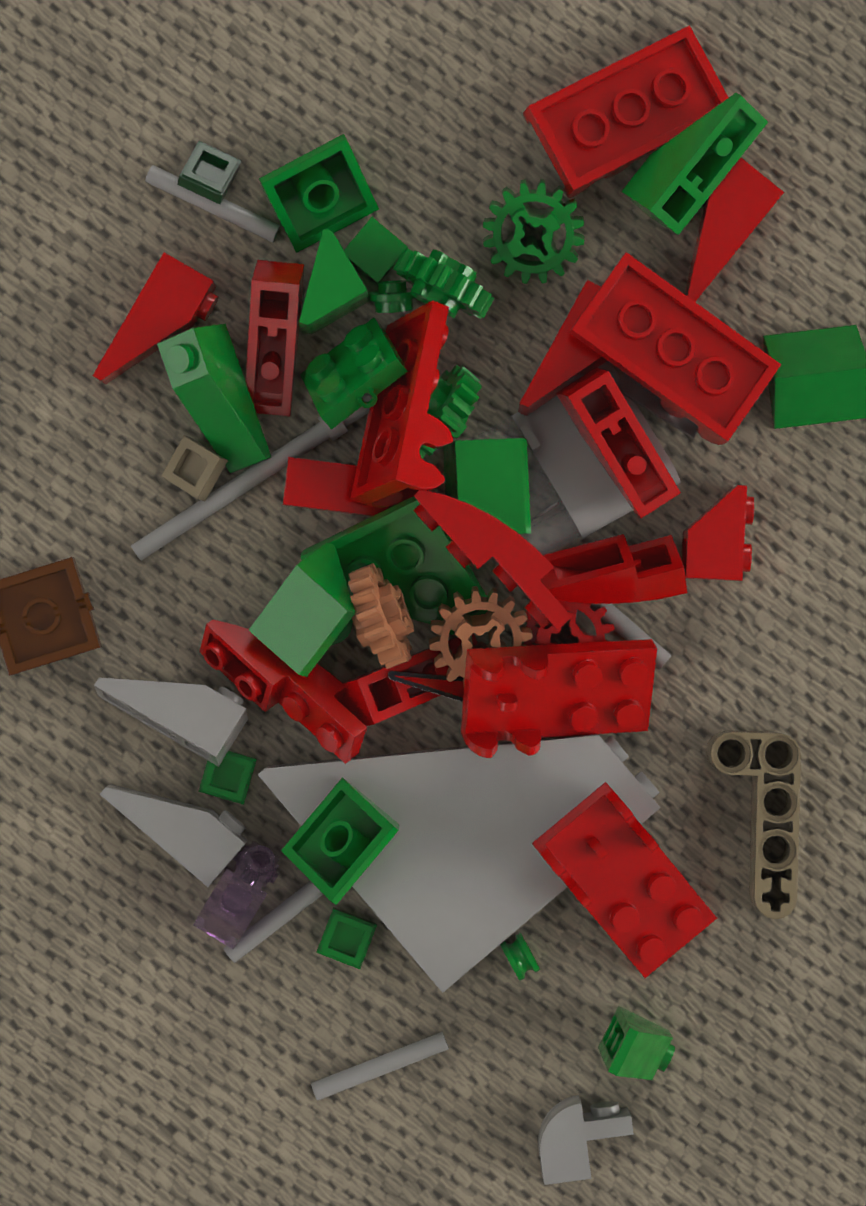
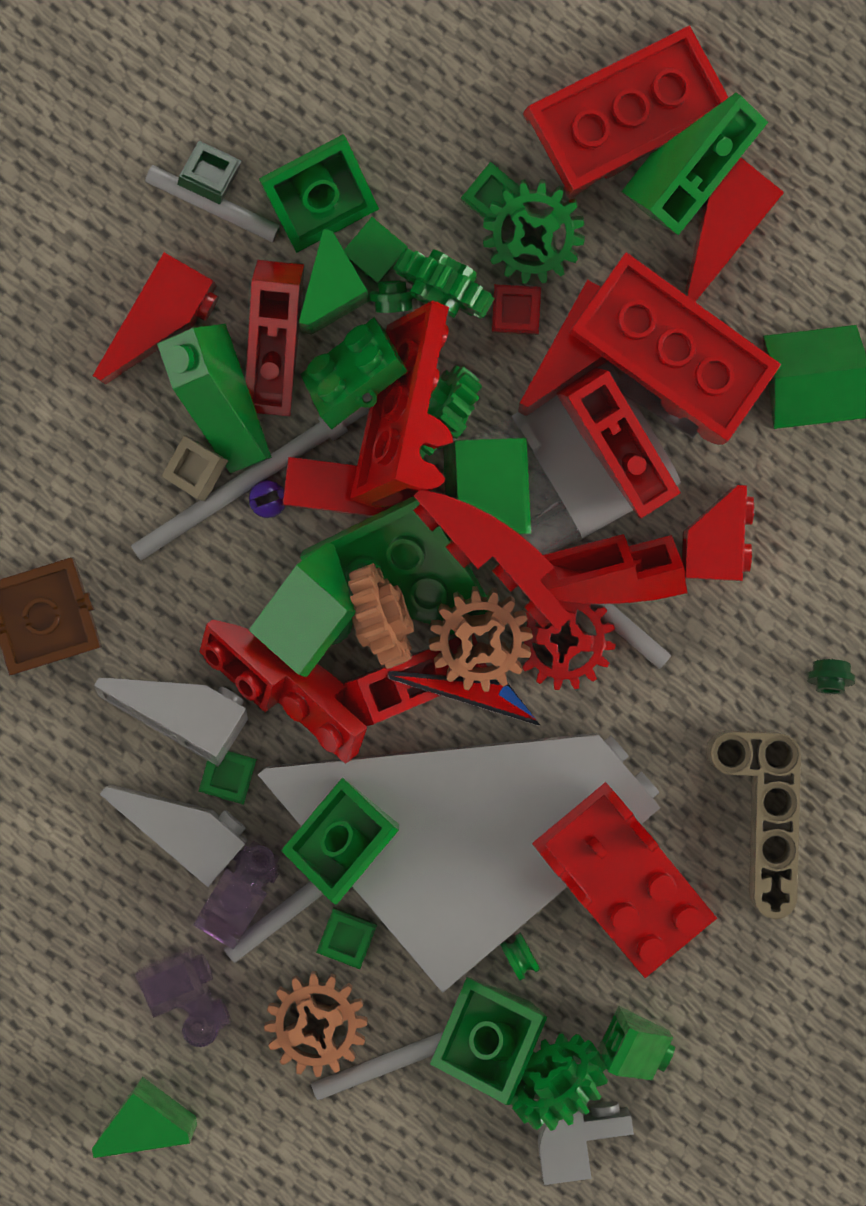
(145, 1122): none -> green slope
(182, 983): none -> clear purple brick
(272, 508): none -> dark purple hinge
(296, 1033): none -> nougat gear
(487, 188): none -> green tile
(489, 1039): none -> green slope
(516, 309): none -> red tile
(555, 692): red hinge -> none
(559, 1082): none -> green gear
(831, 676): none -> dark green plate

